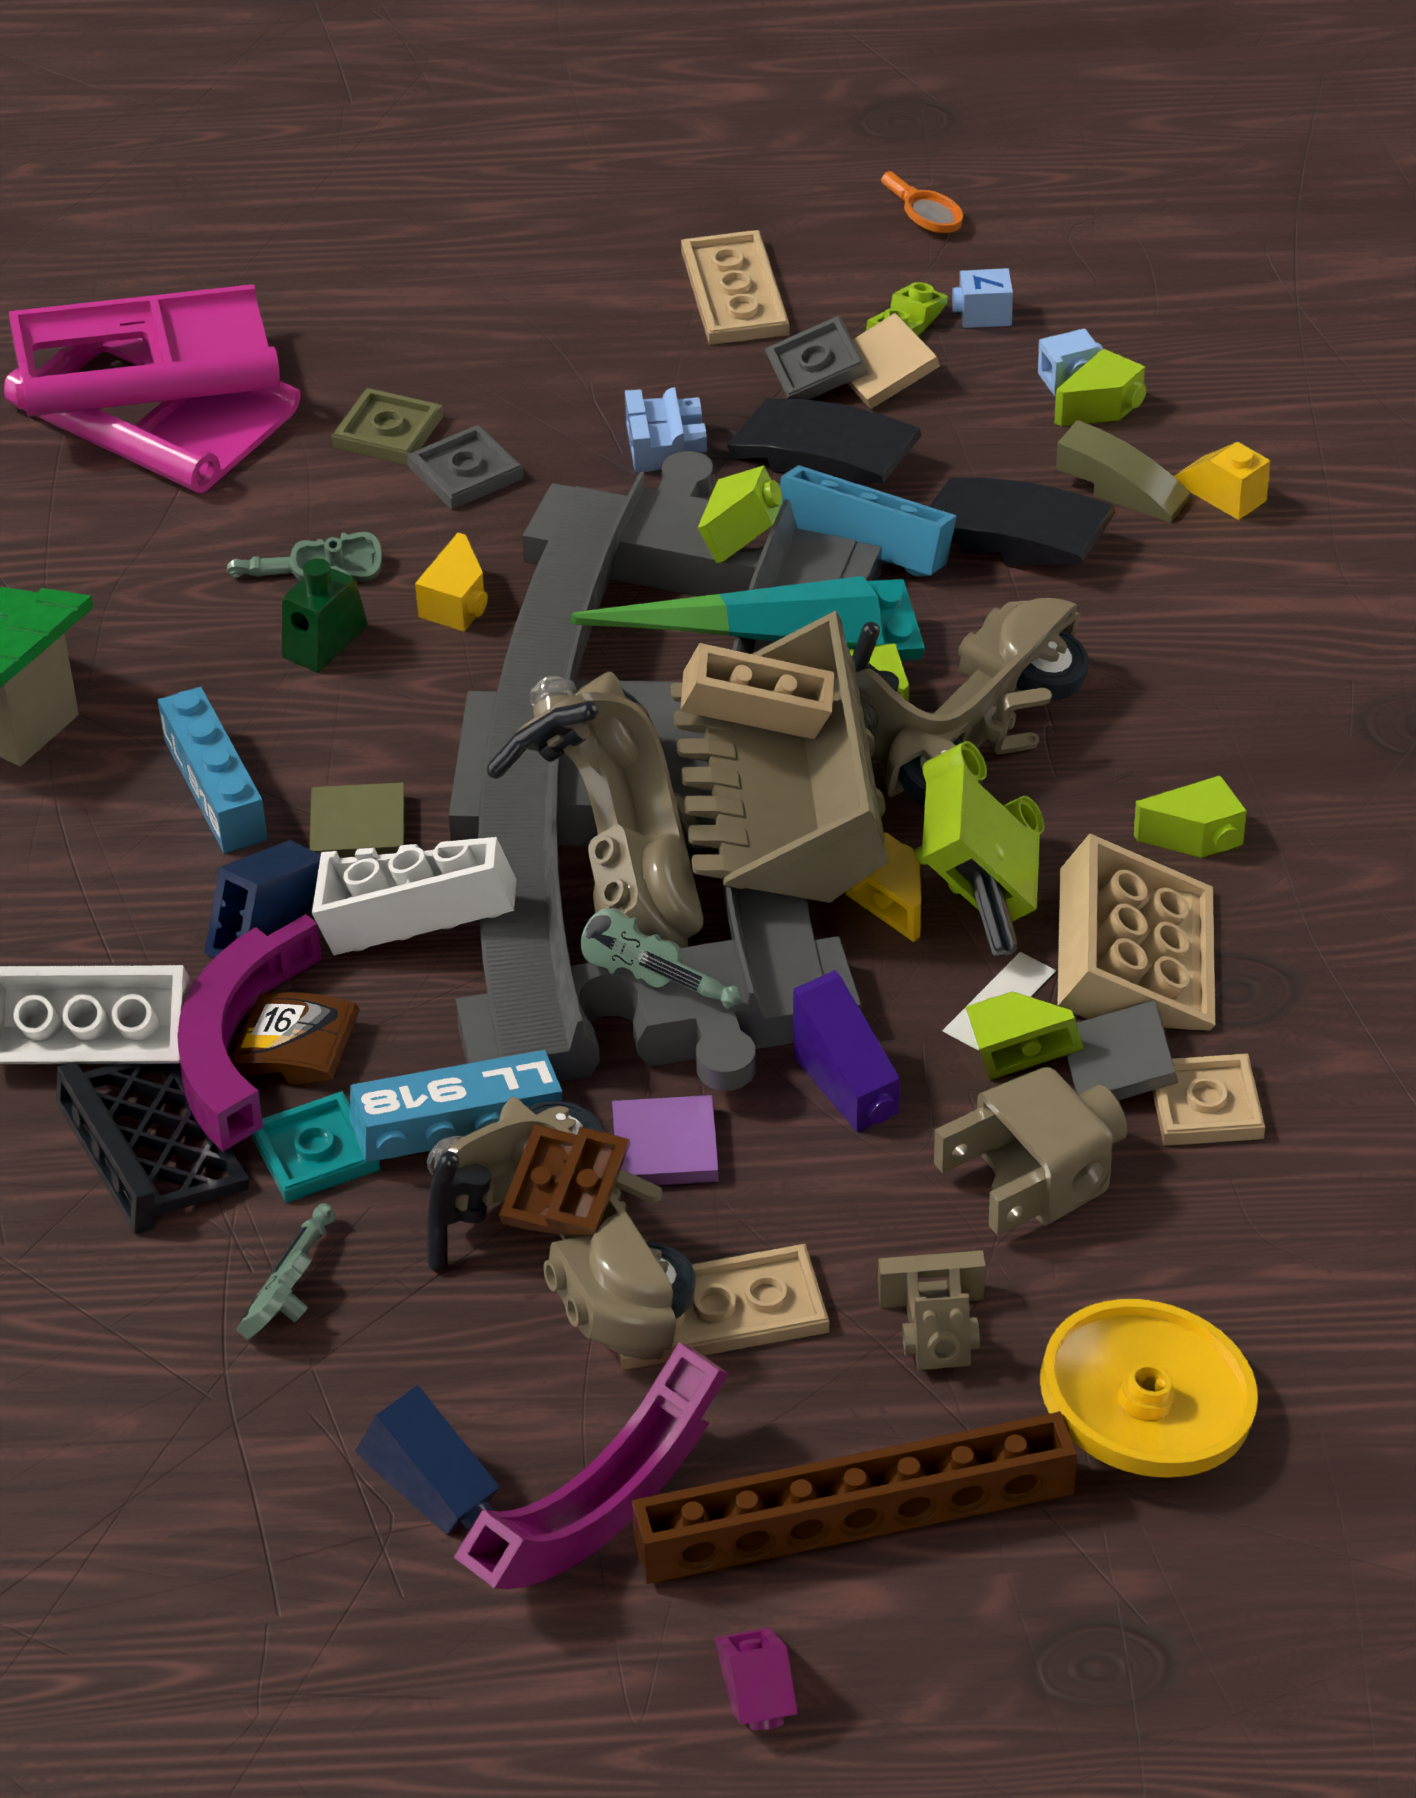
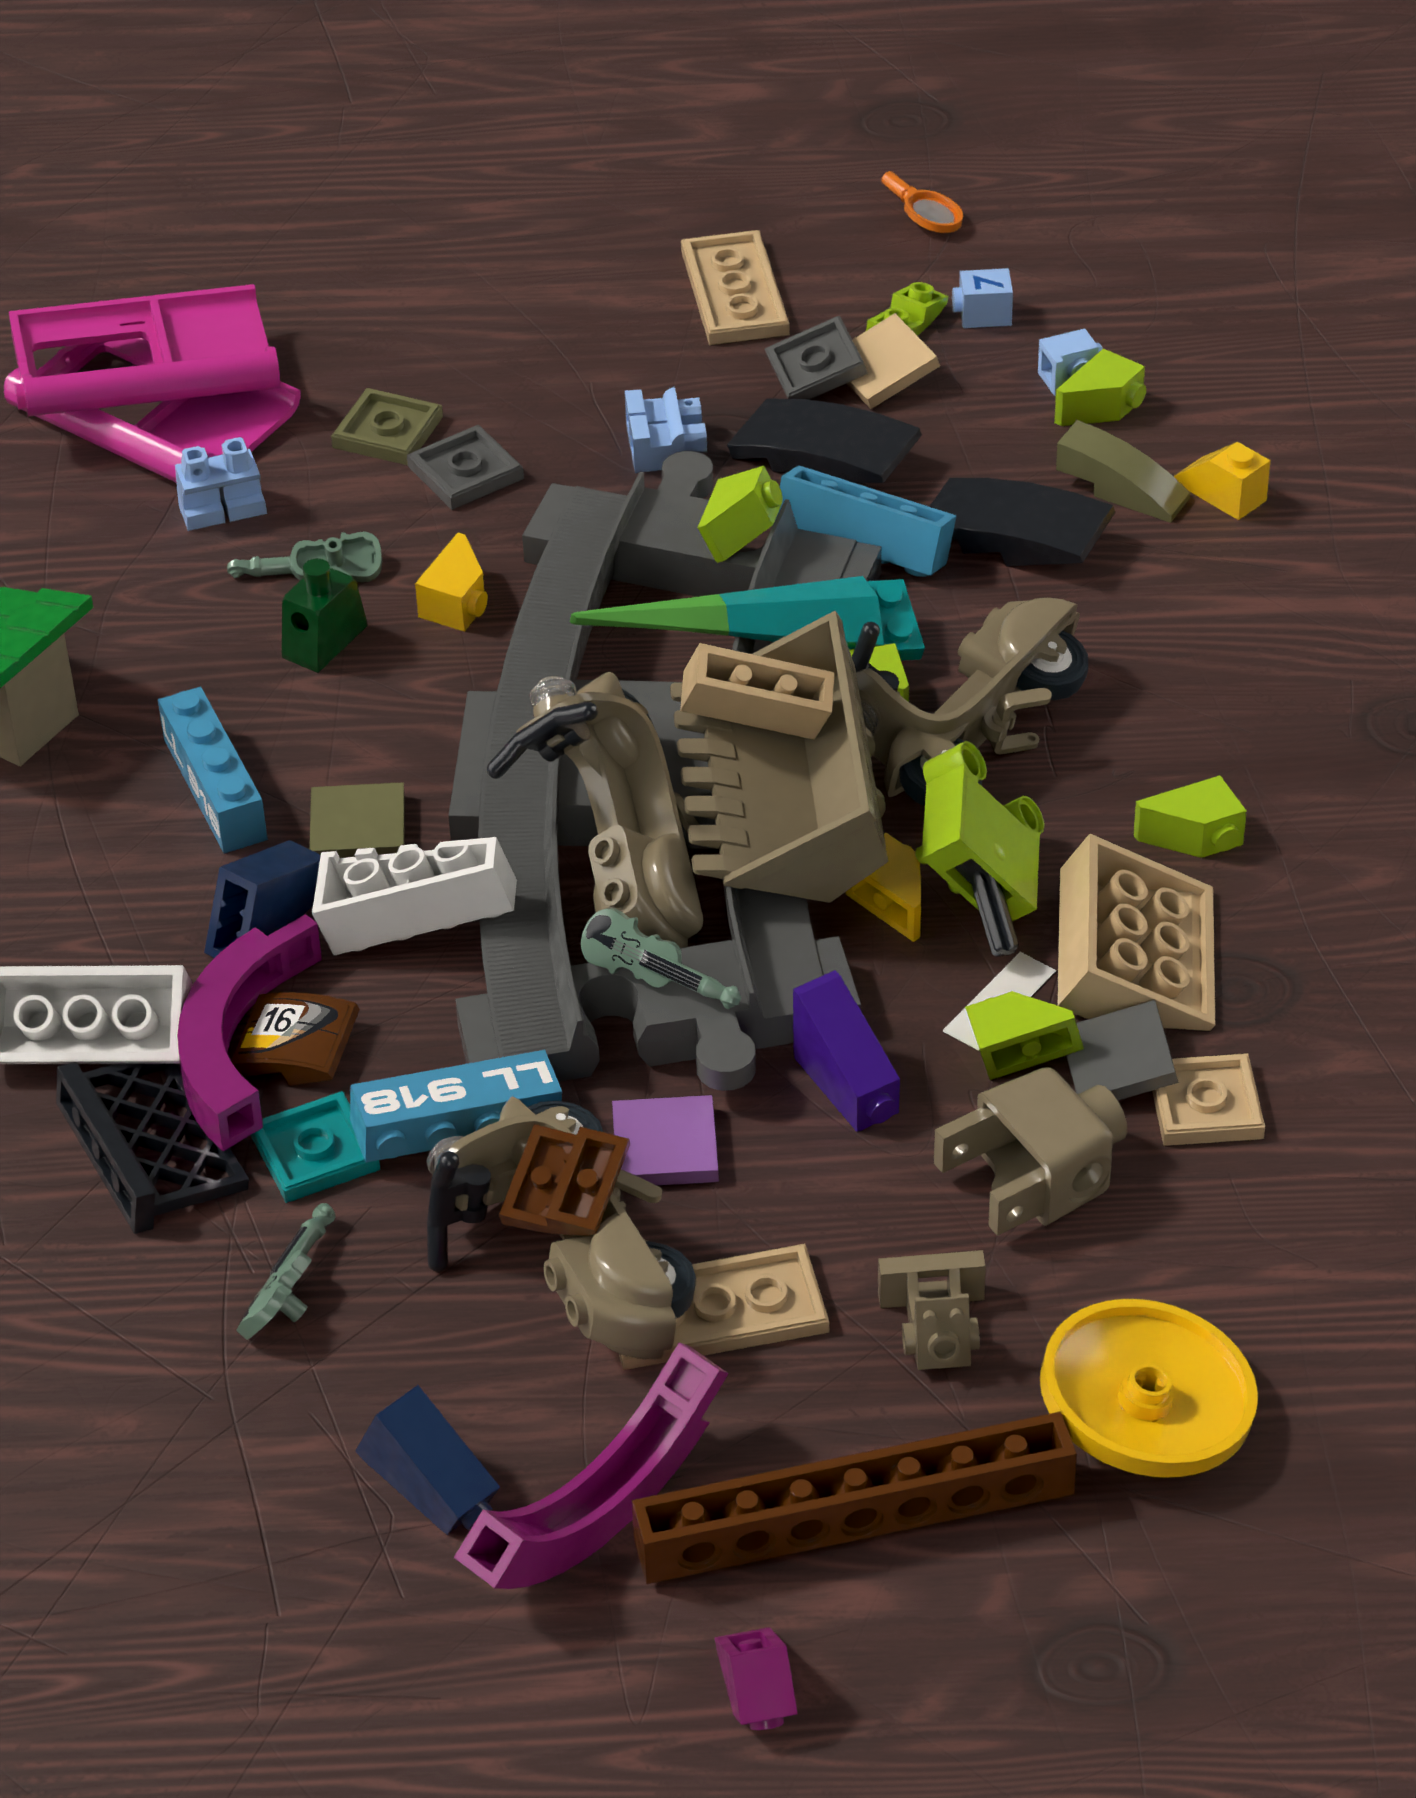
(227, 476): none -> light blue hips

